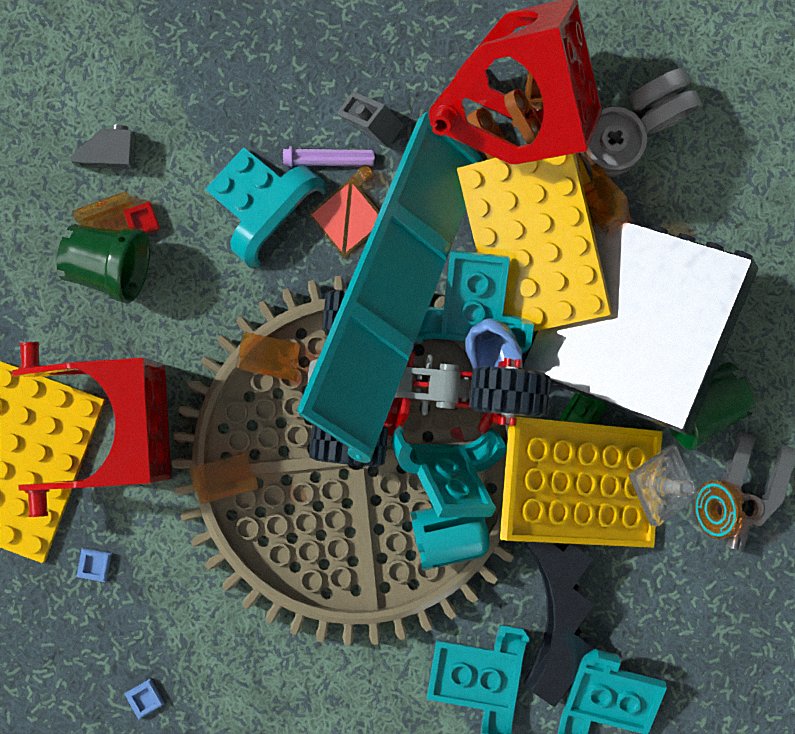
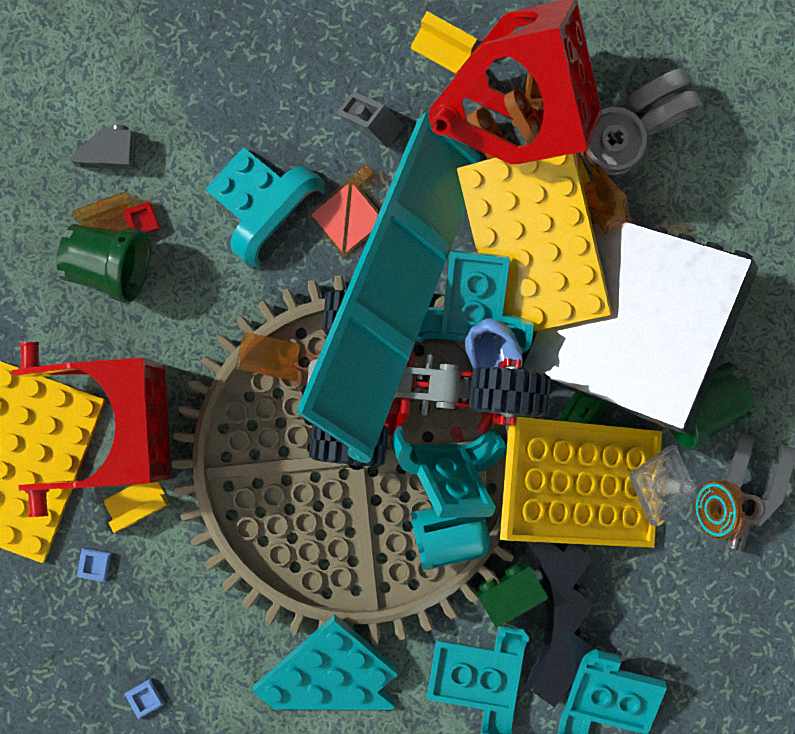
(135, 504): none -> yellow panel
(222, 478): clear orange panel -> none
(327, 157): lavender axle -> none
(329, 673): none -> teal wing
(443, 43): none -> yellow panel
(511, 594): none -> dark green slope

